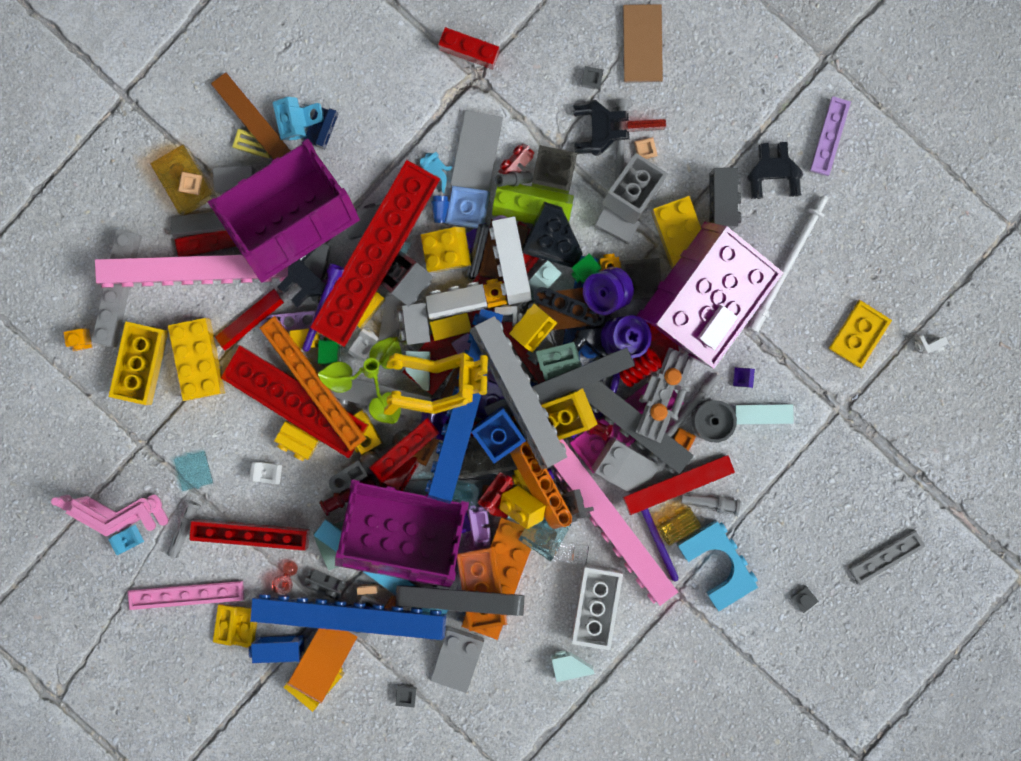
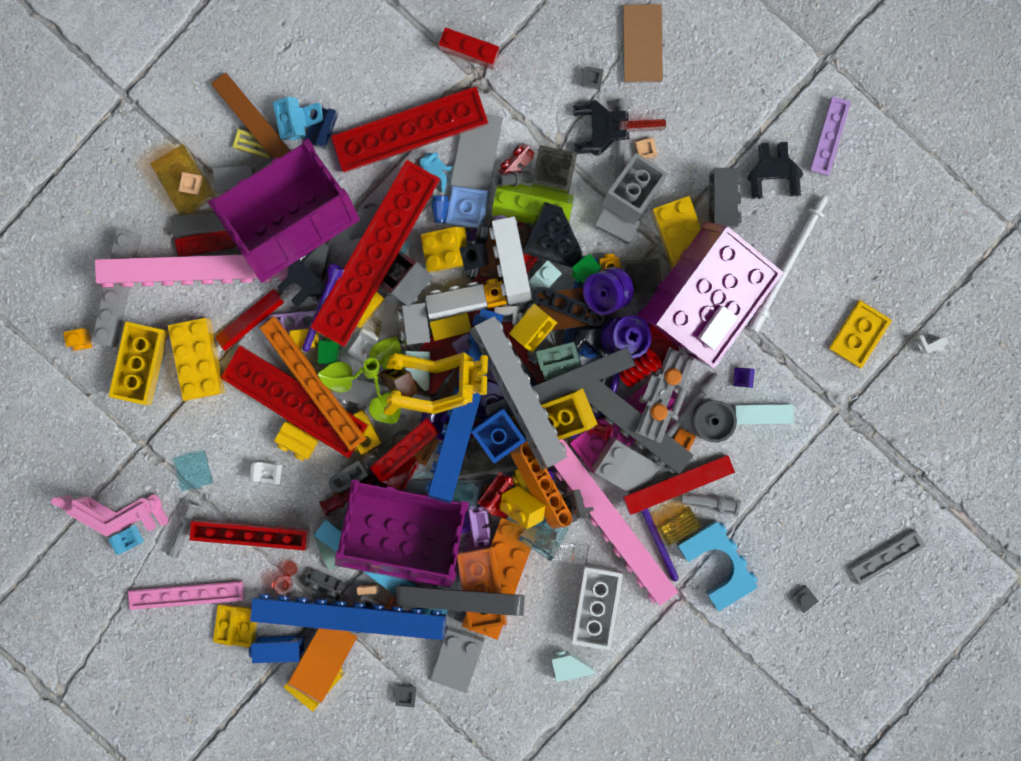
(399, 380): none -> reddish brown slope
(410, 129): none -> red plate
(481, 256): none -> black brick

